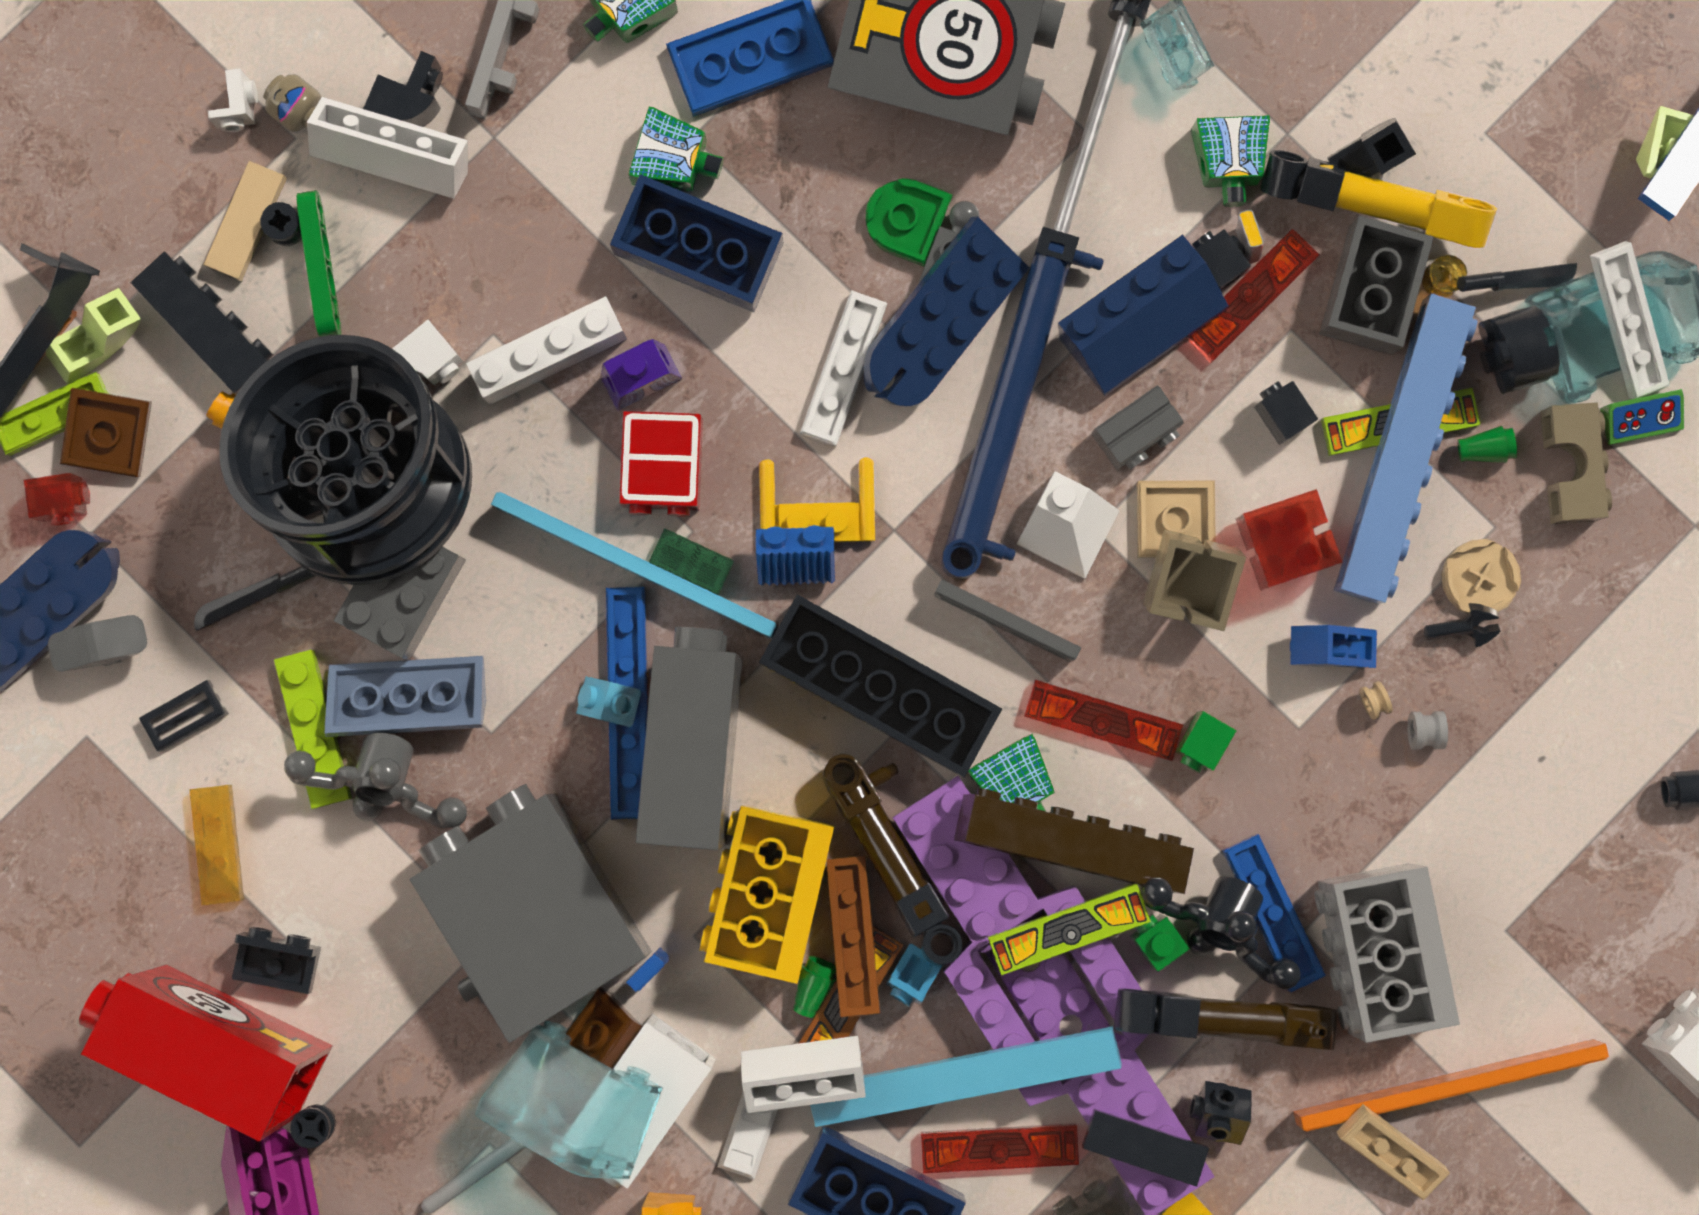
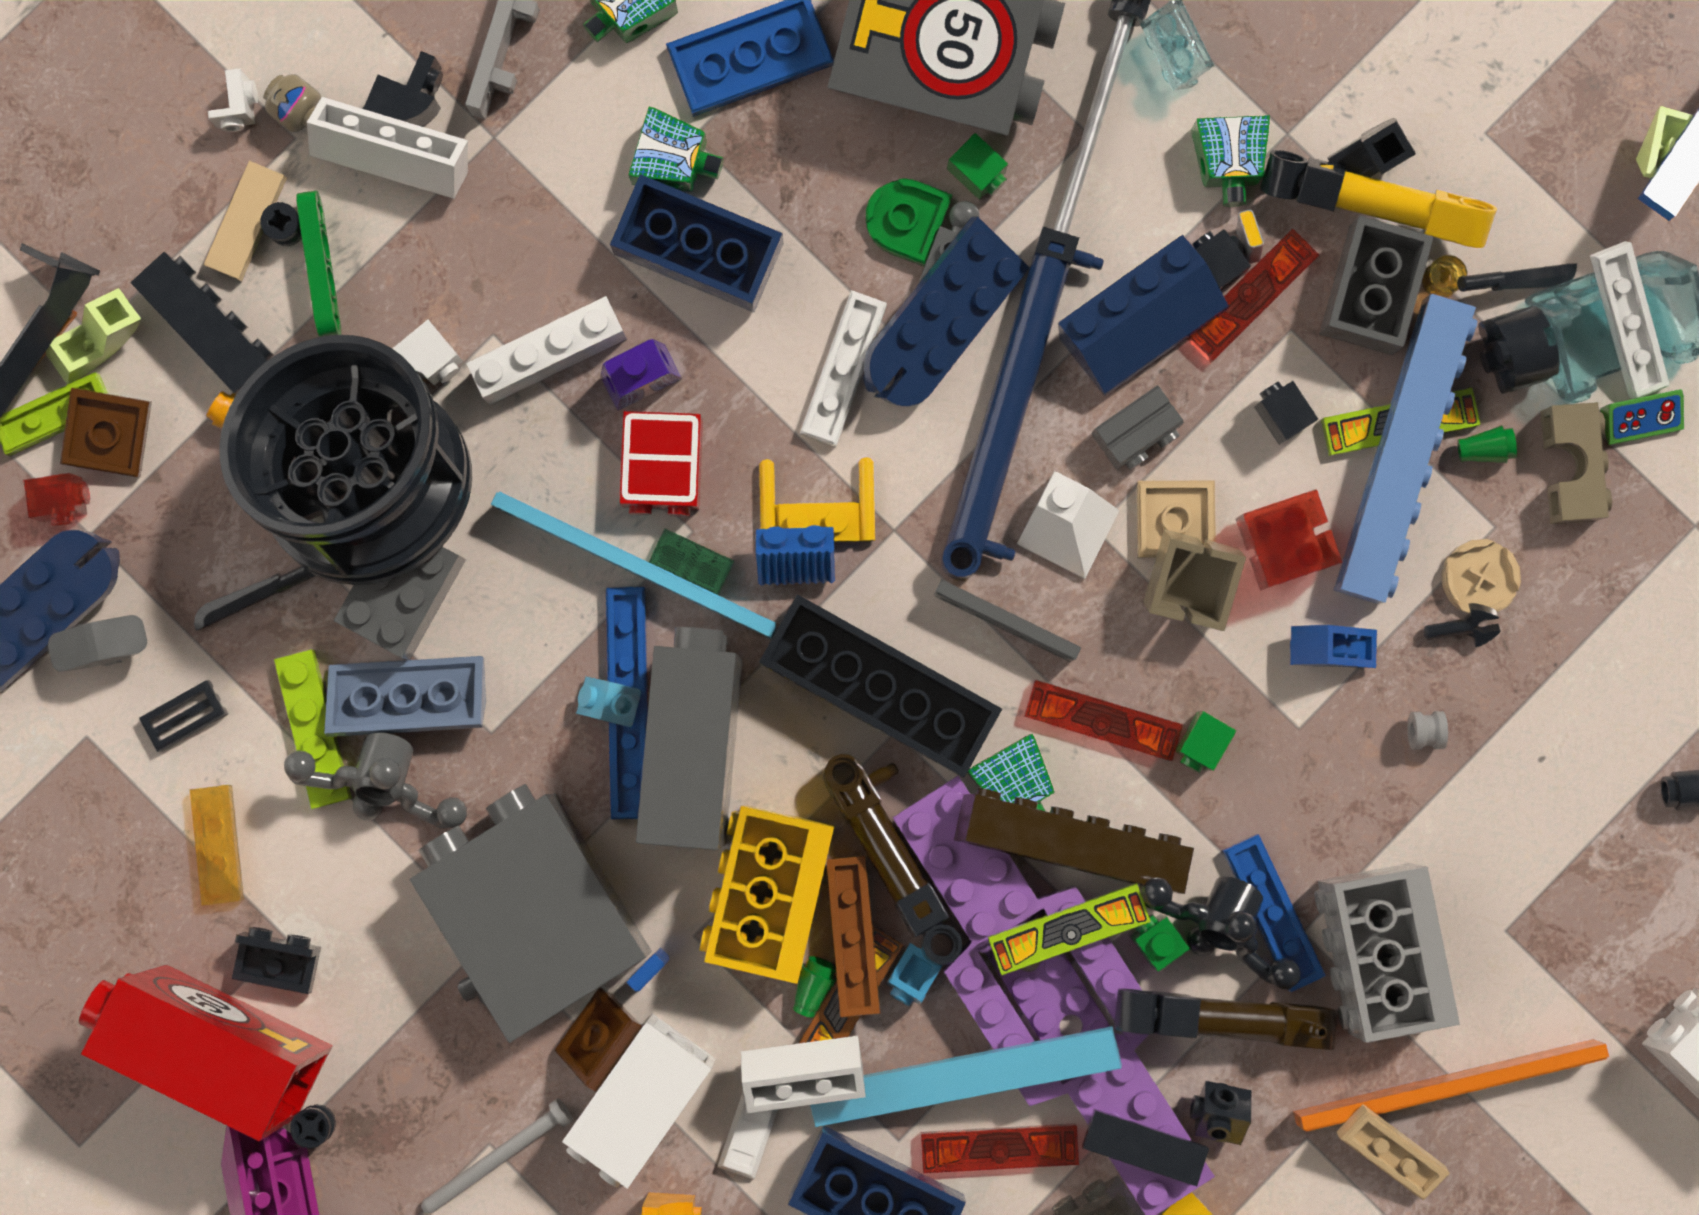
(571, 1105): clear light blue windscreen -> none
(978, 167): none -> green brick
(1376, 700): tan bush -> none

